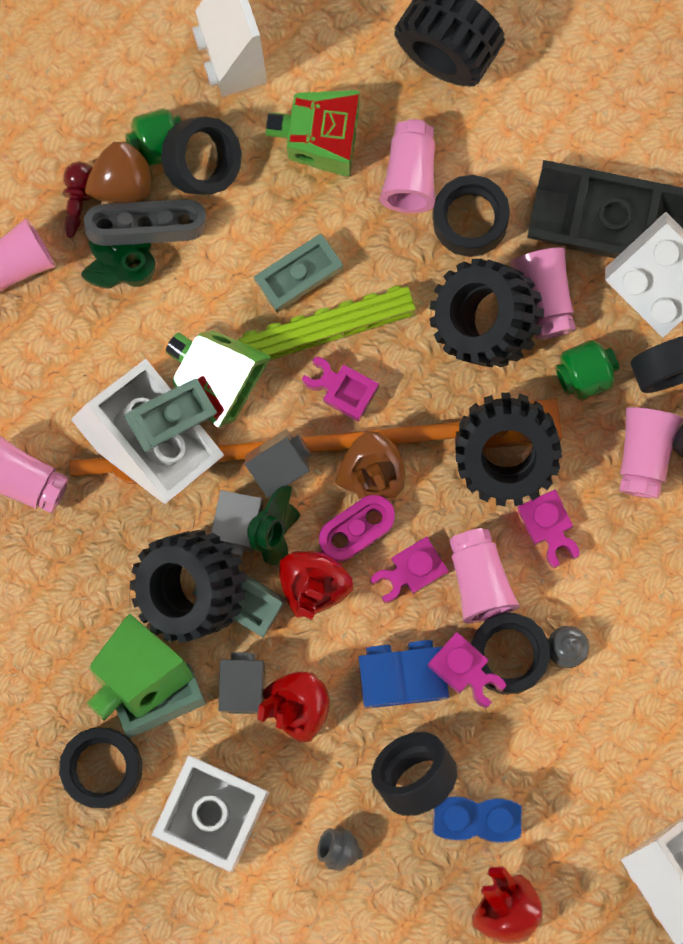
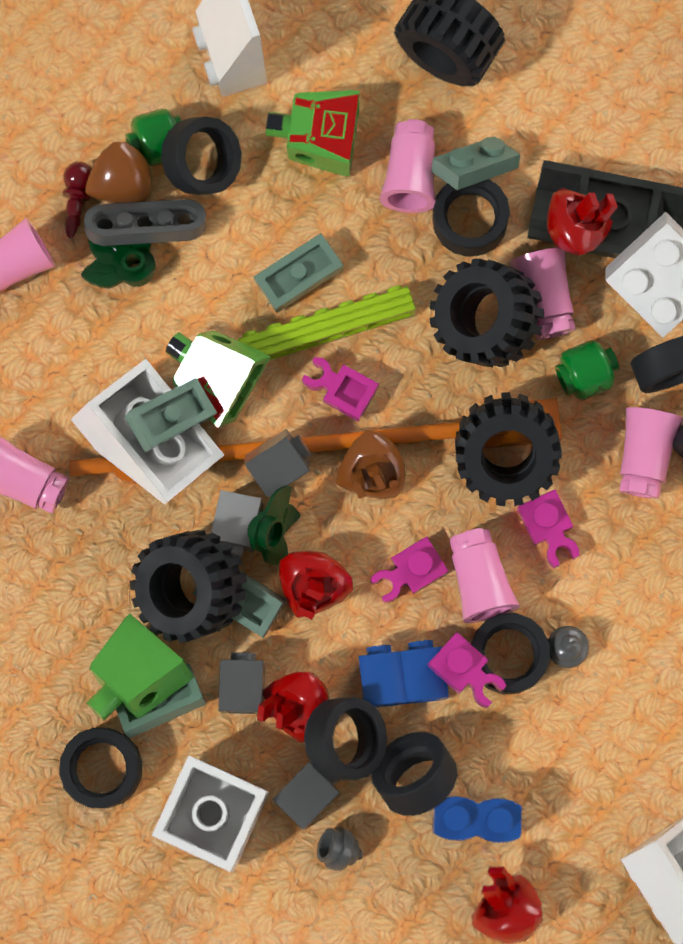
(306, 796): none -> dark grey brick
(320, 743): none -> black tyre
(355, 527): dark pink plate -> none
(475, 162): none -> sand green plate
(579, 221): none -> red piece

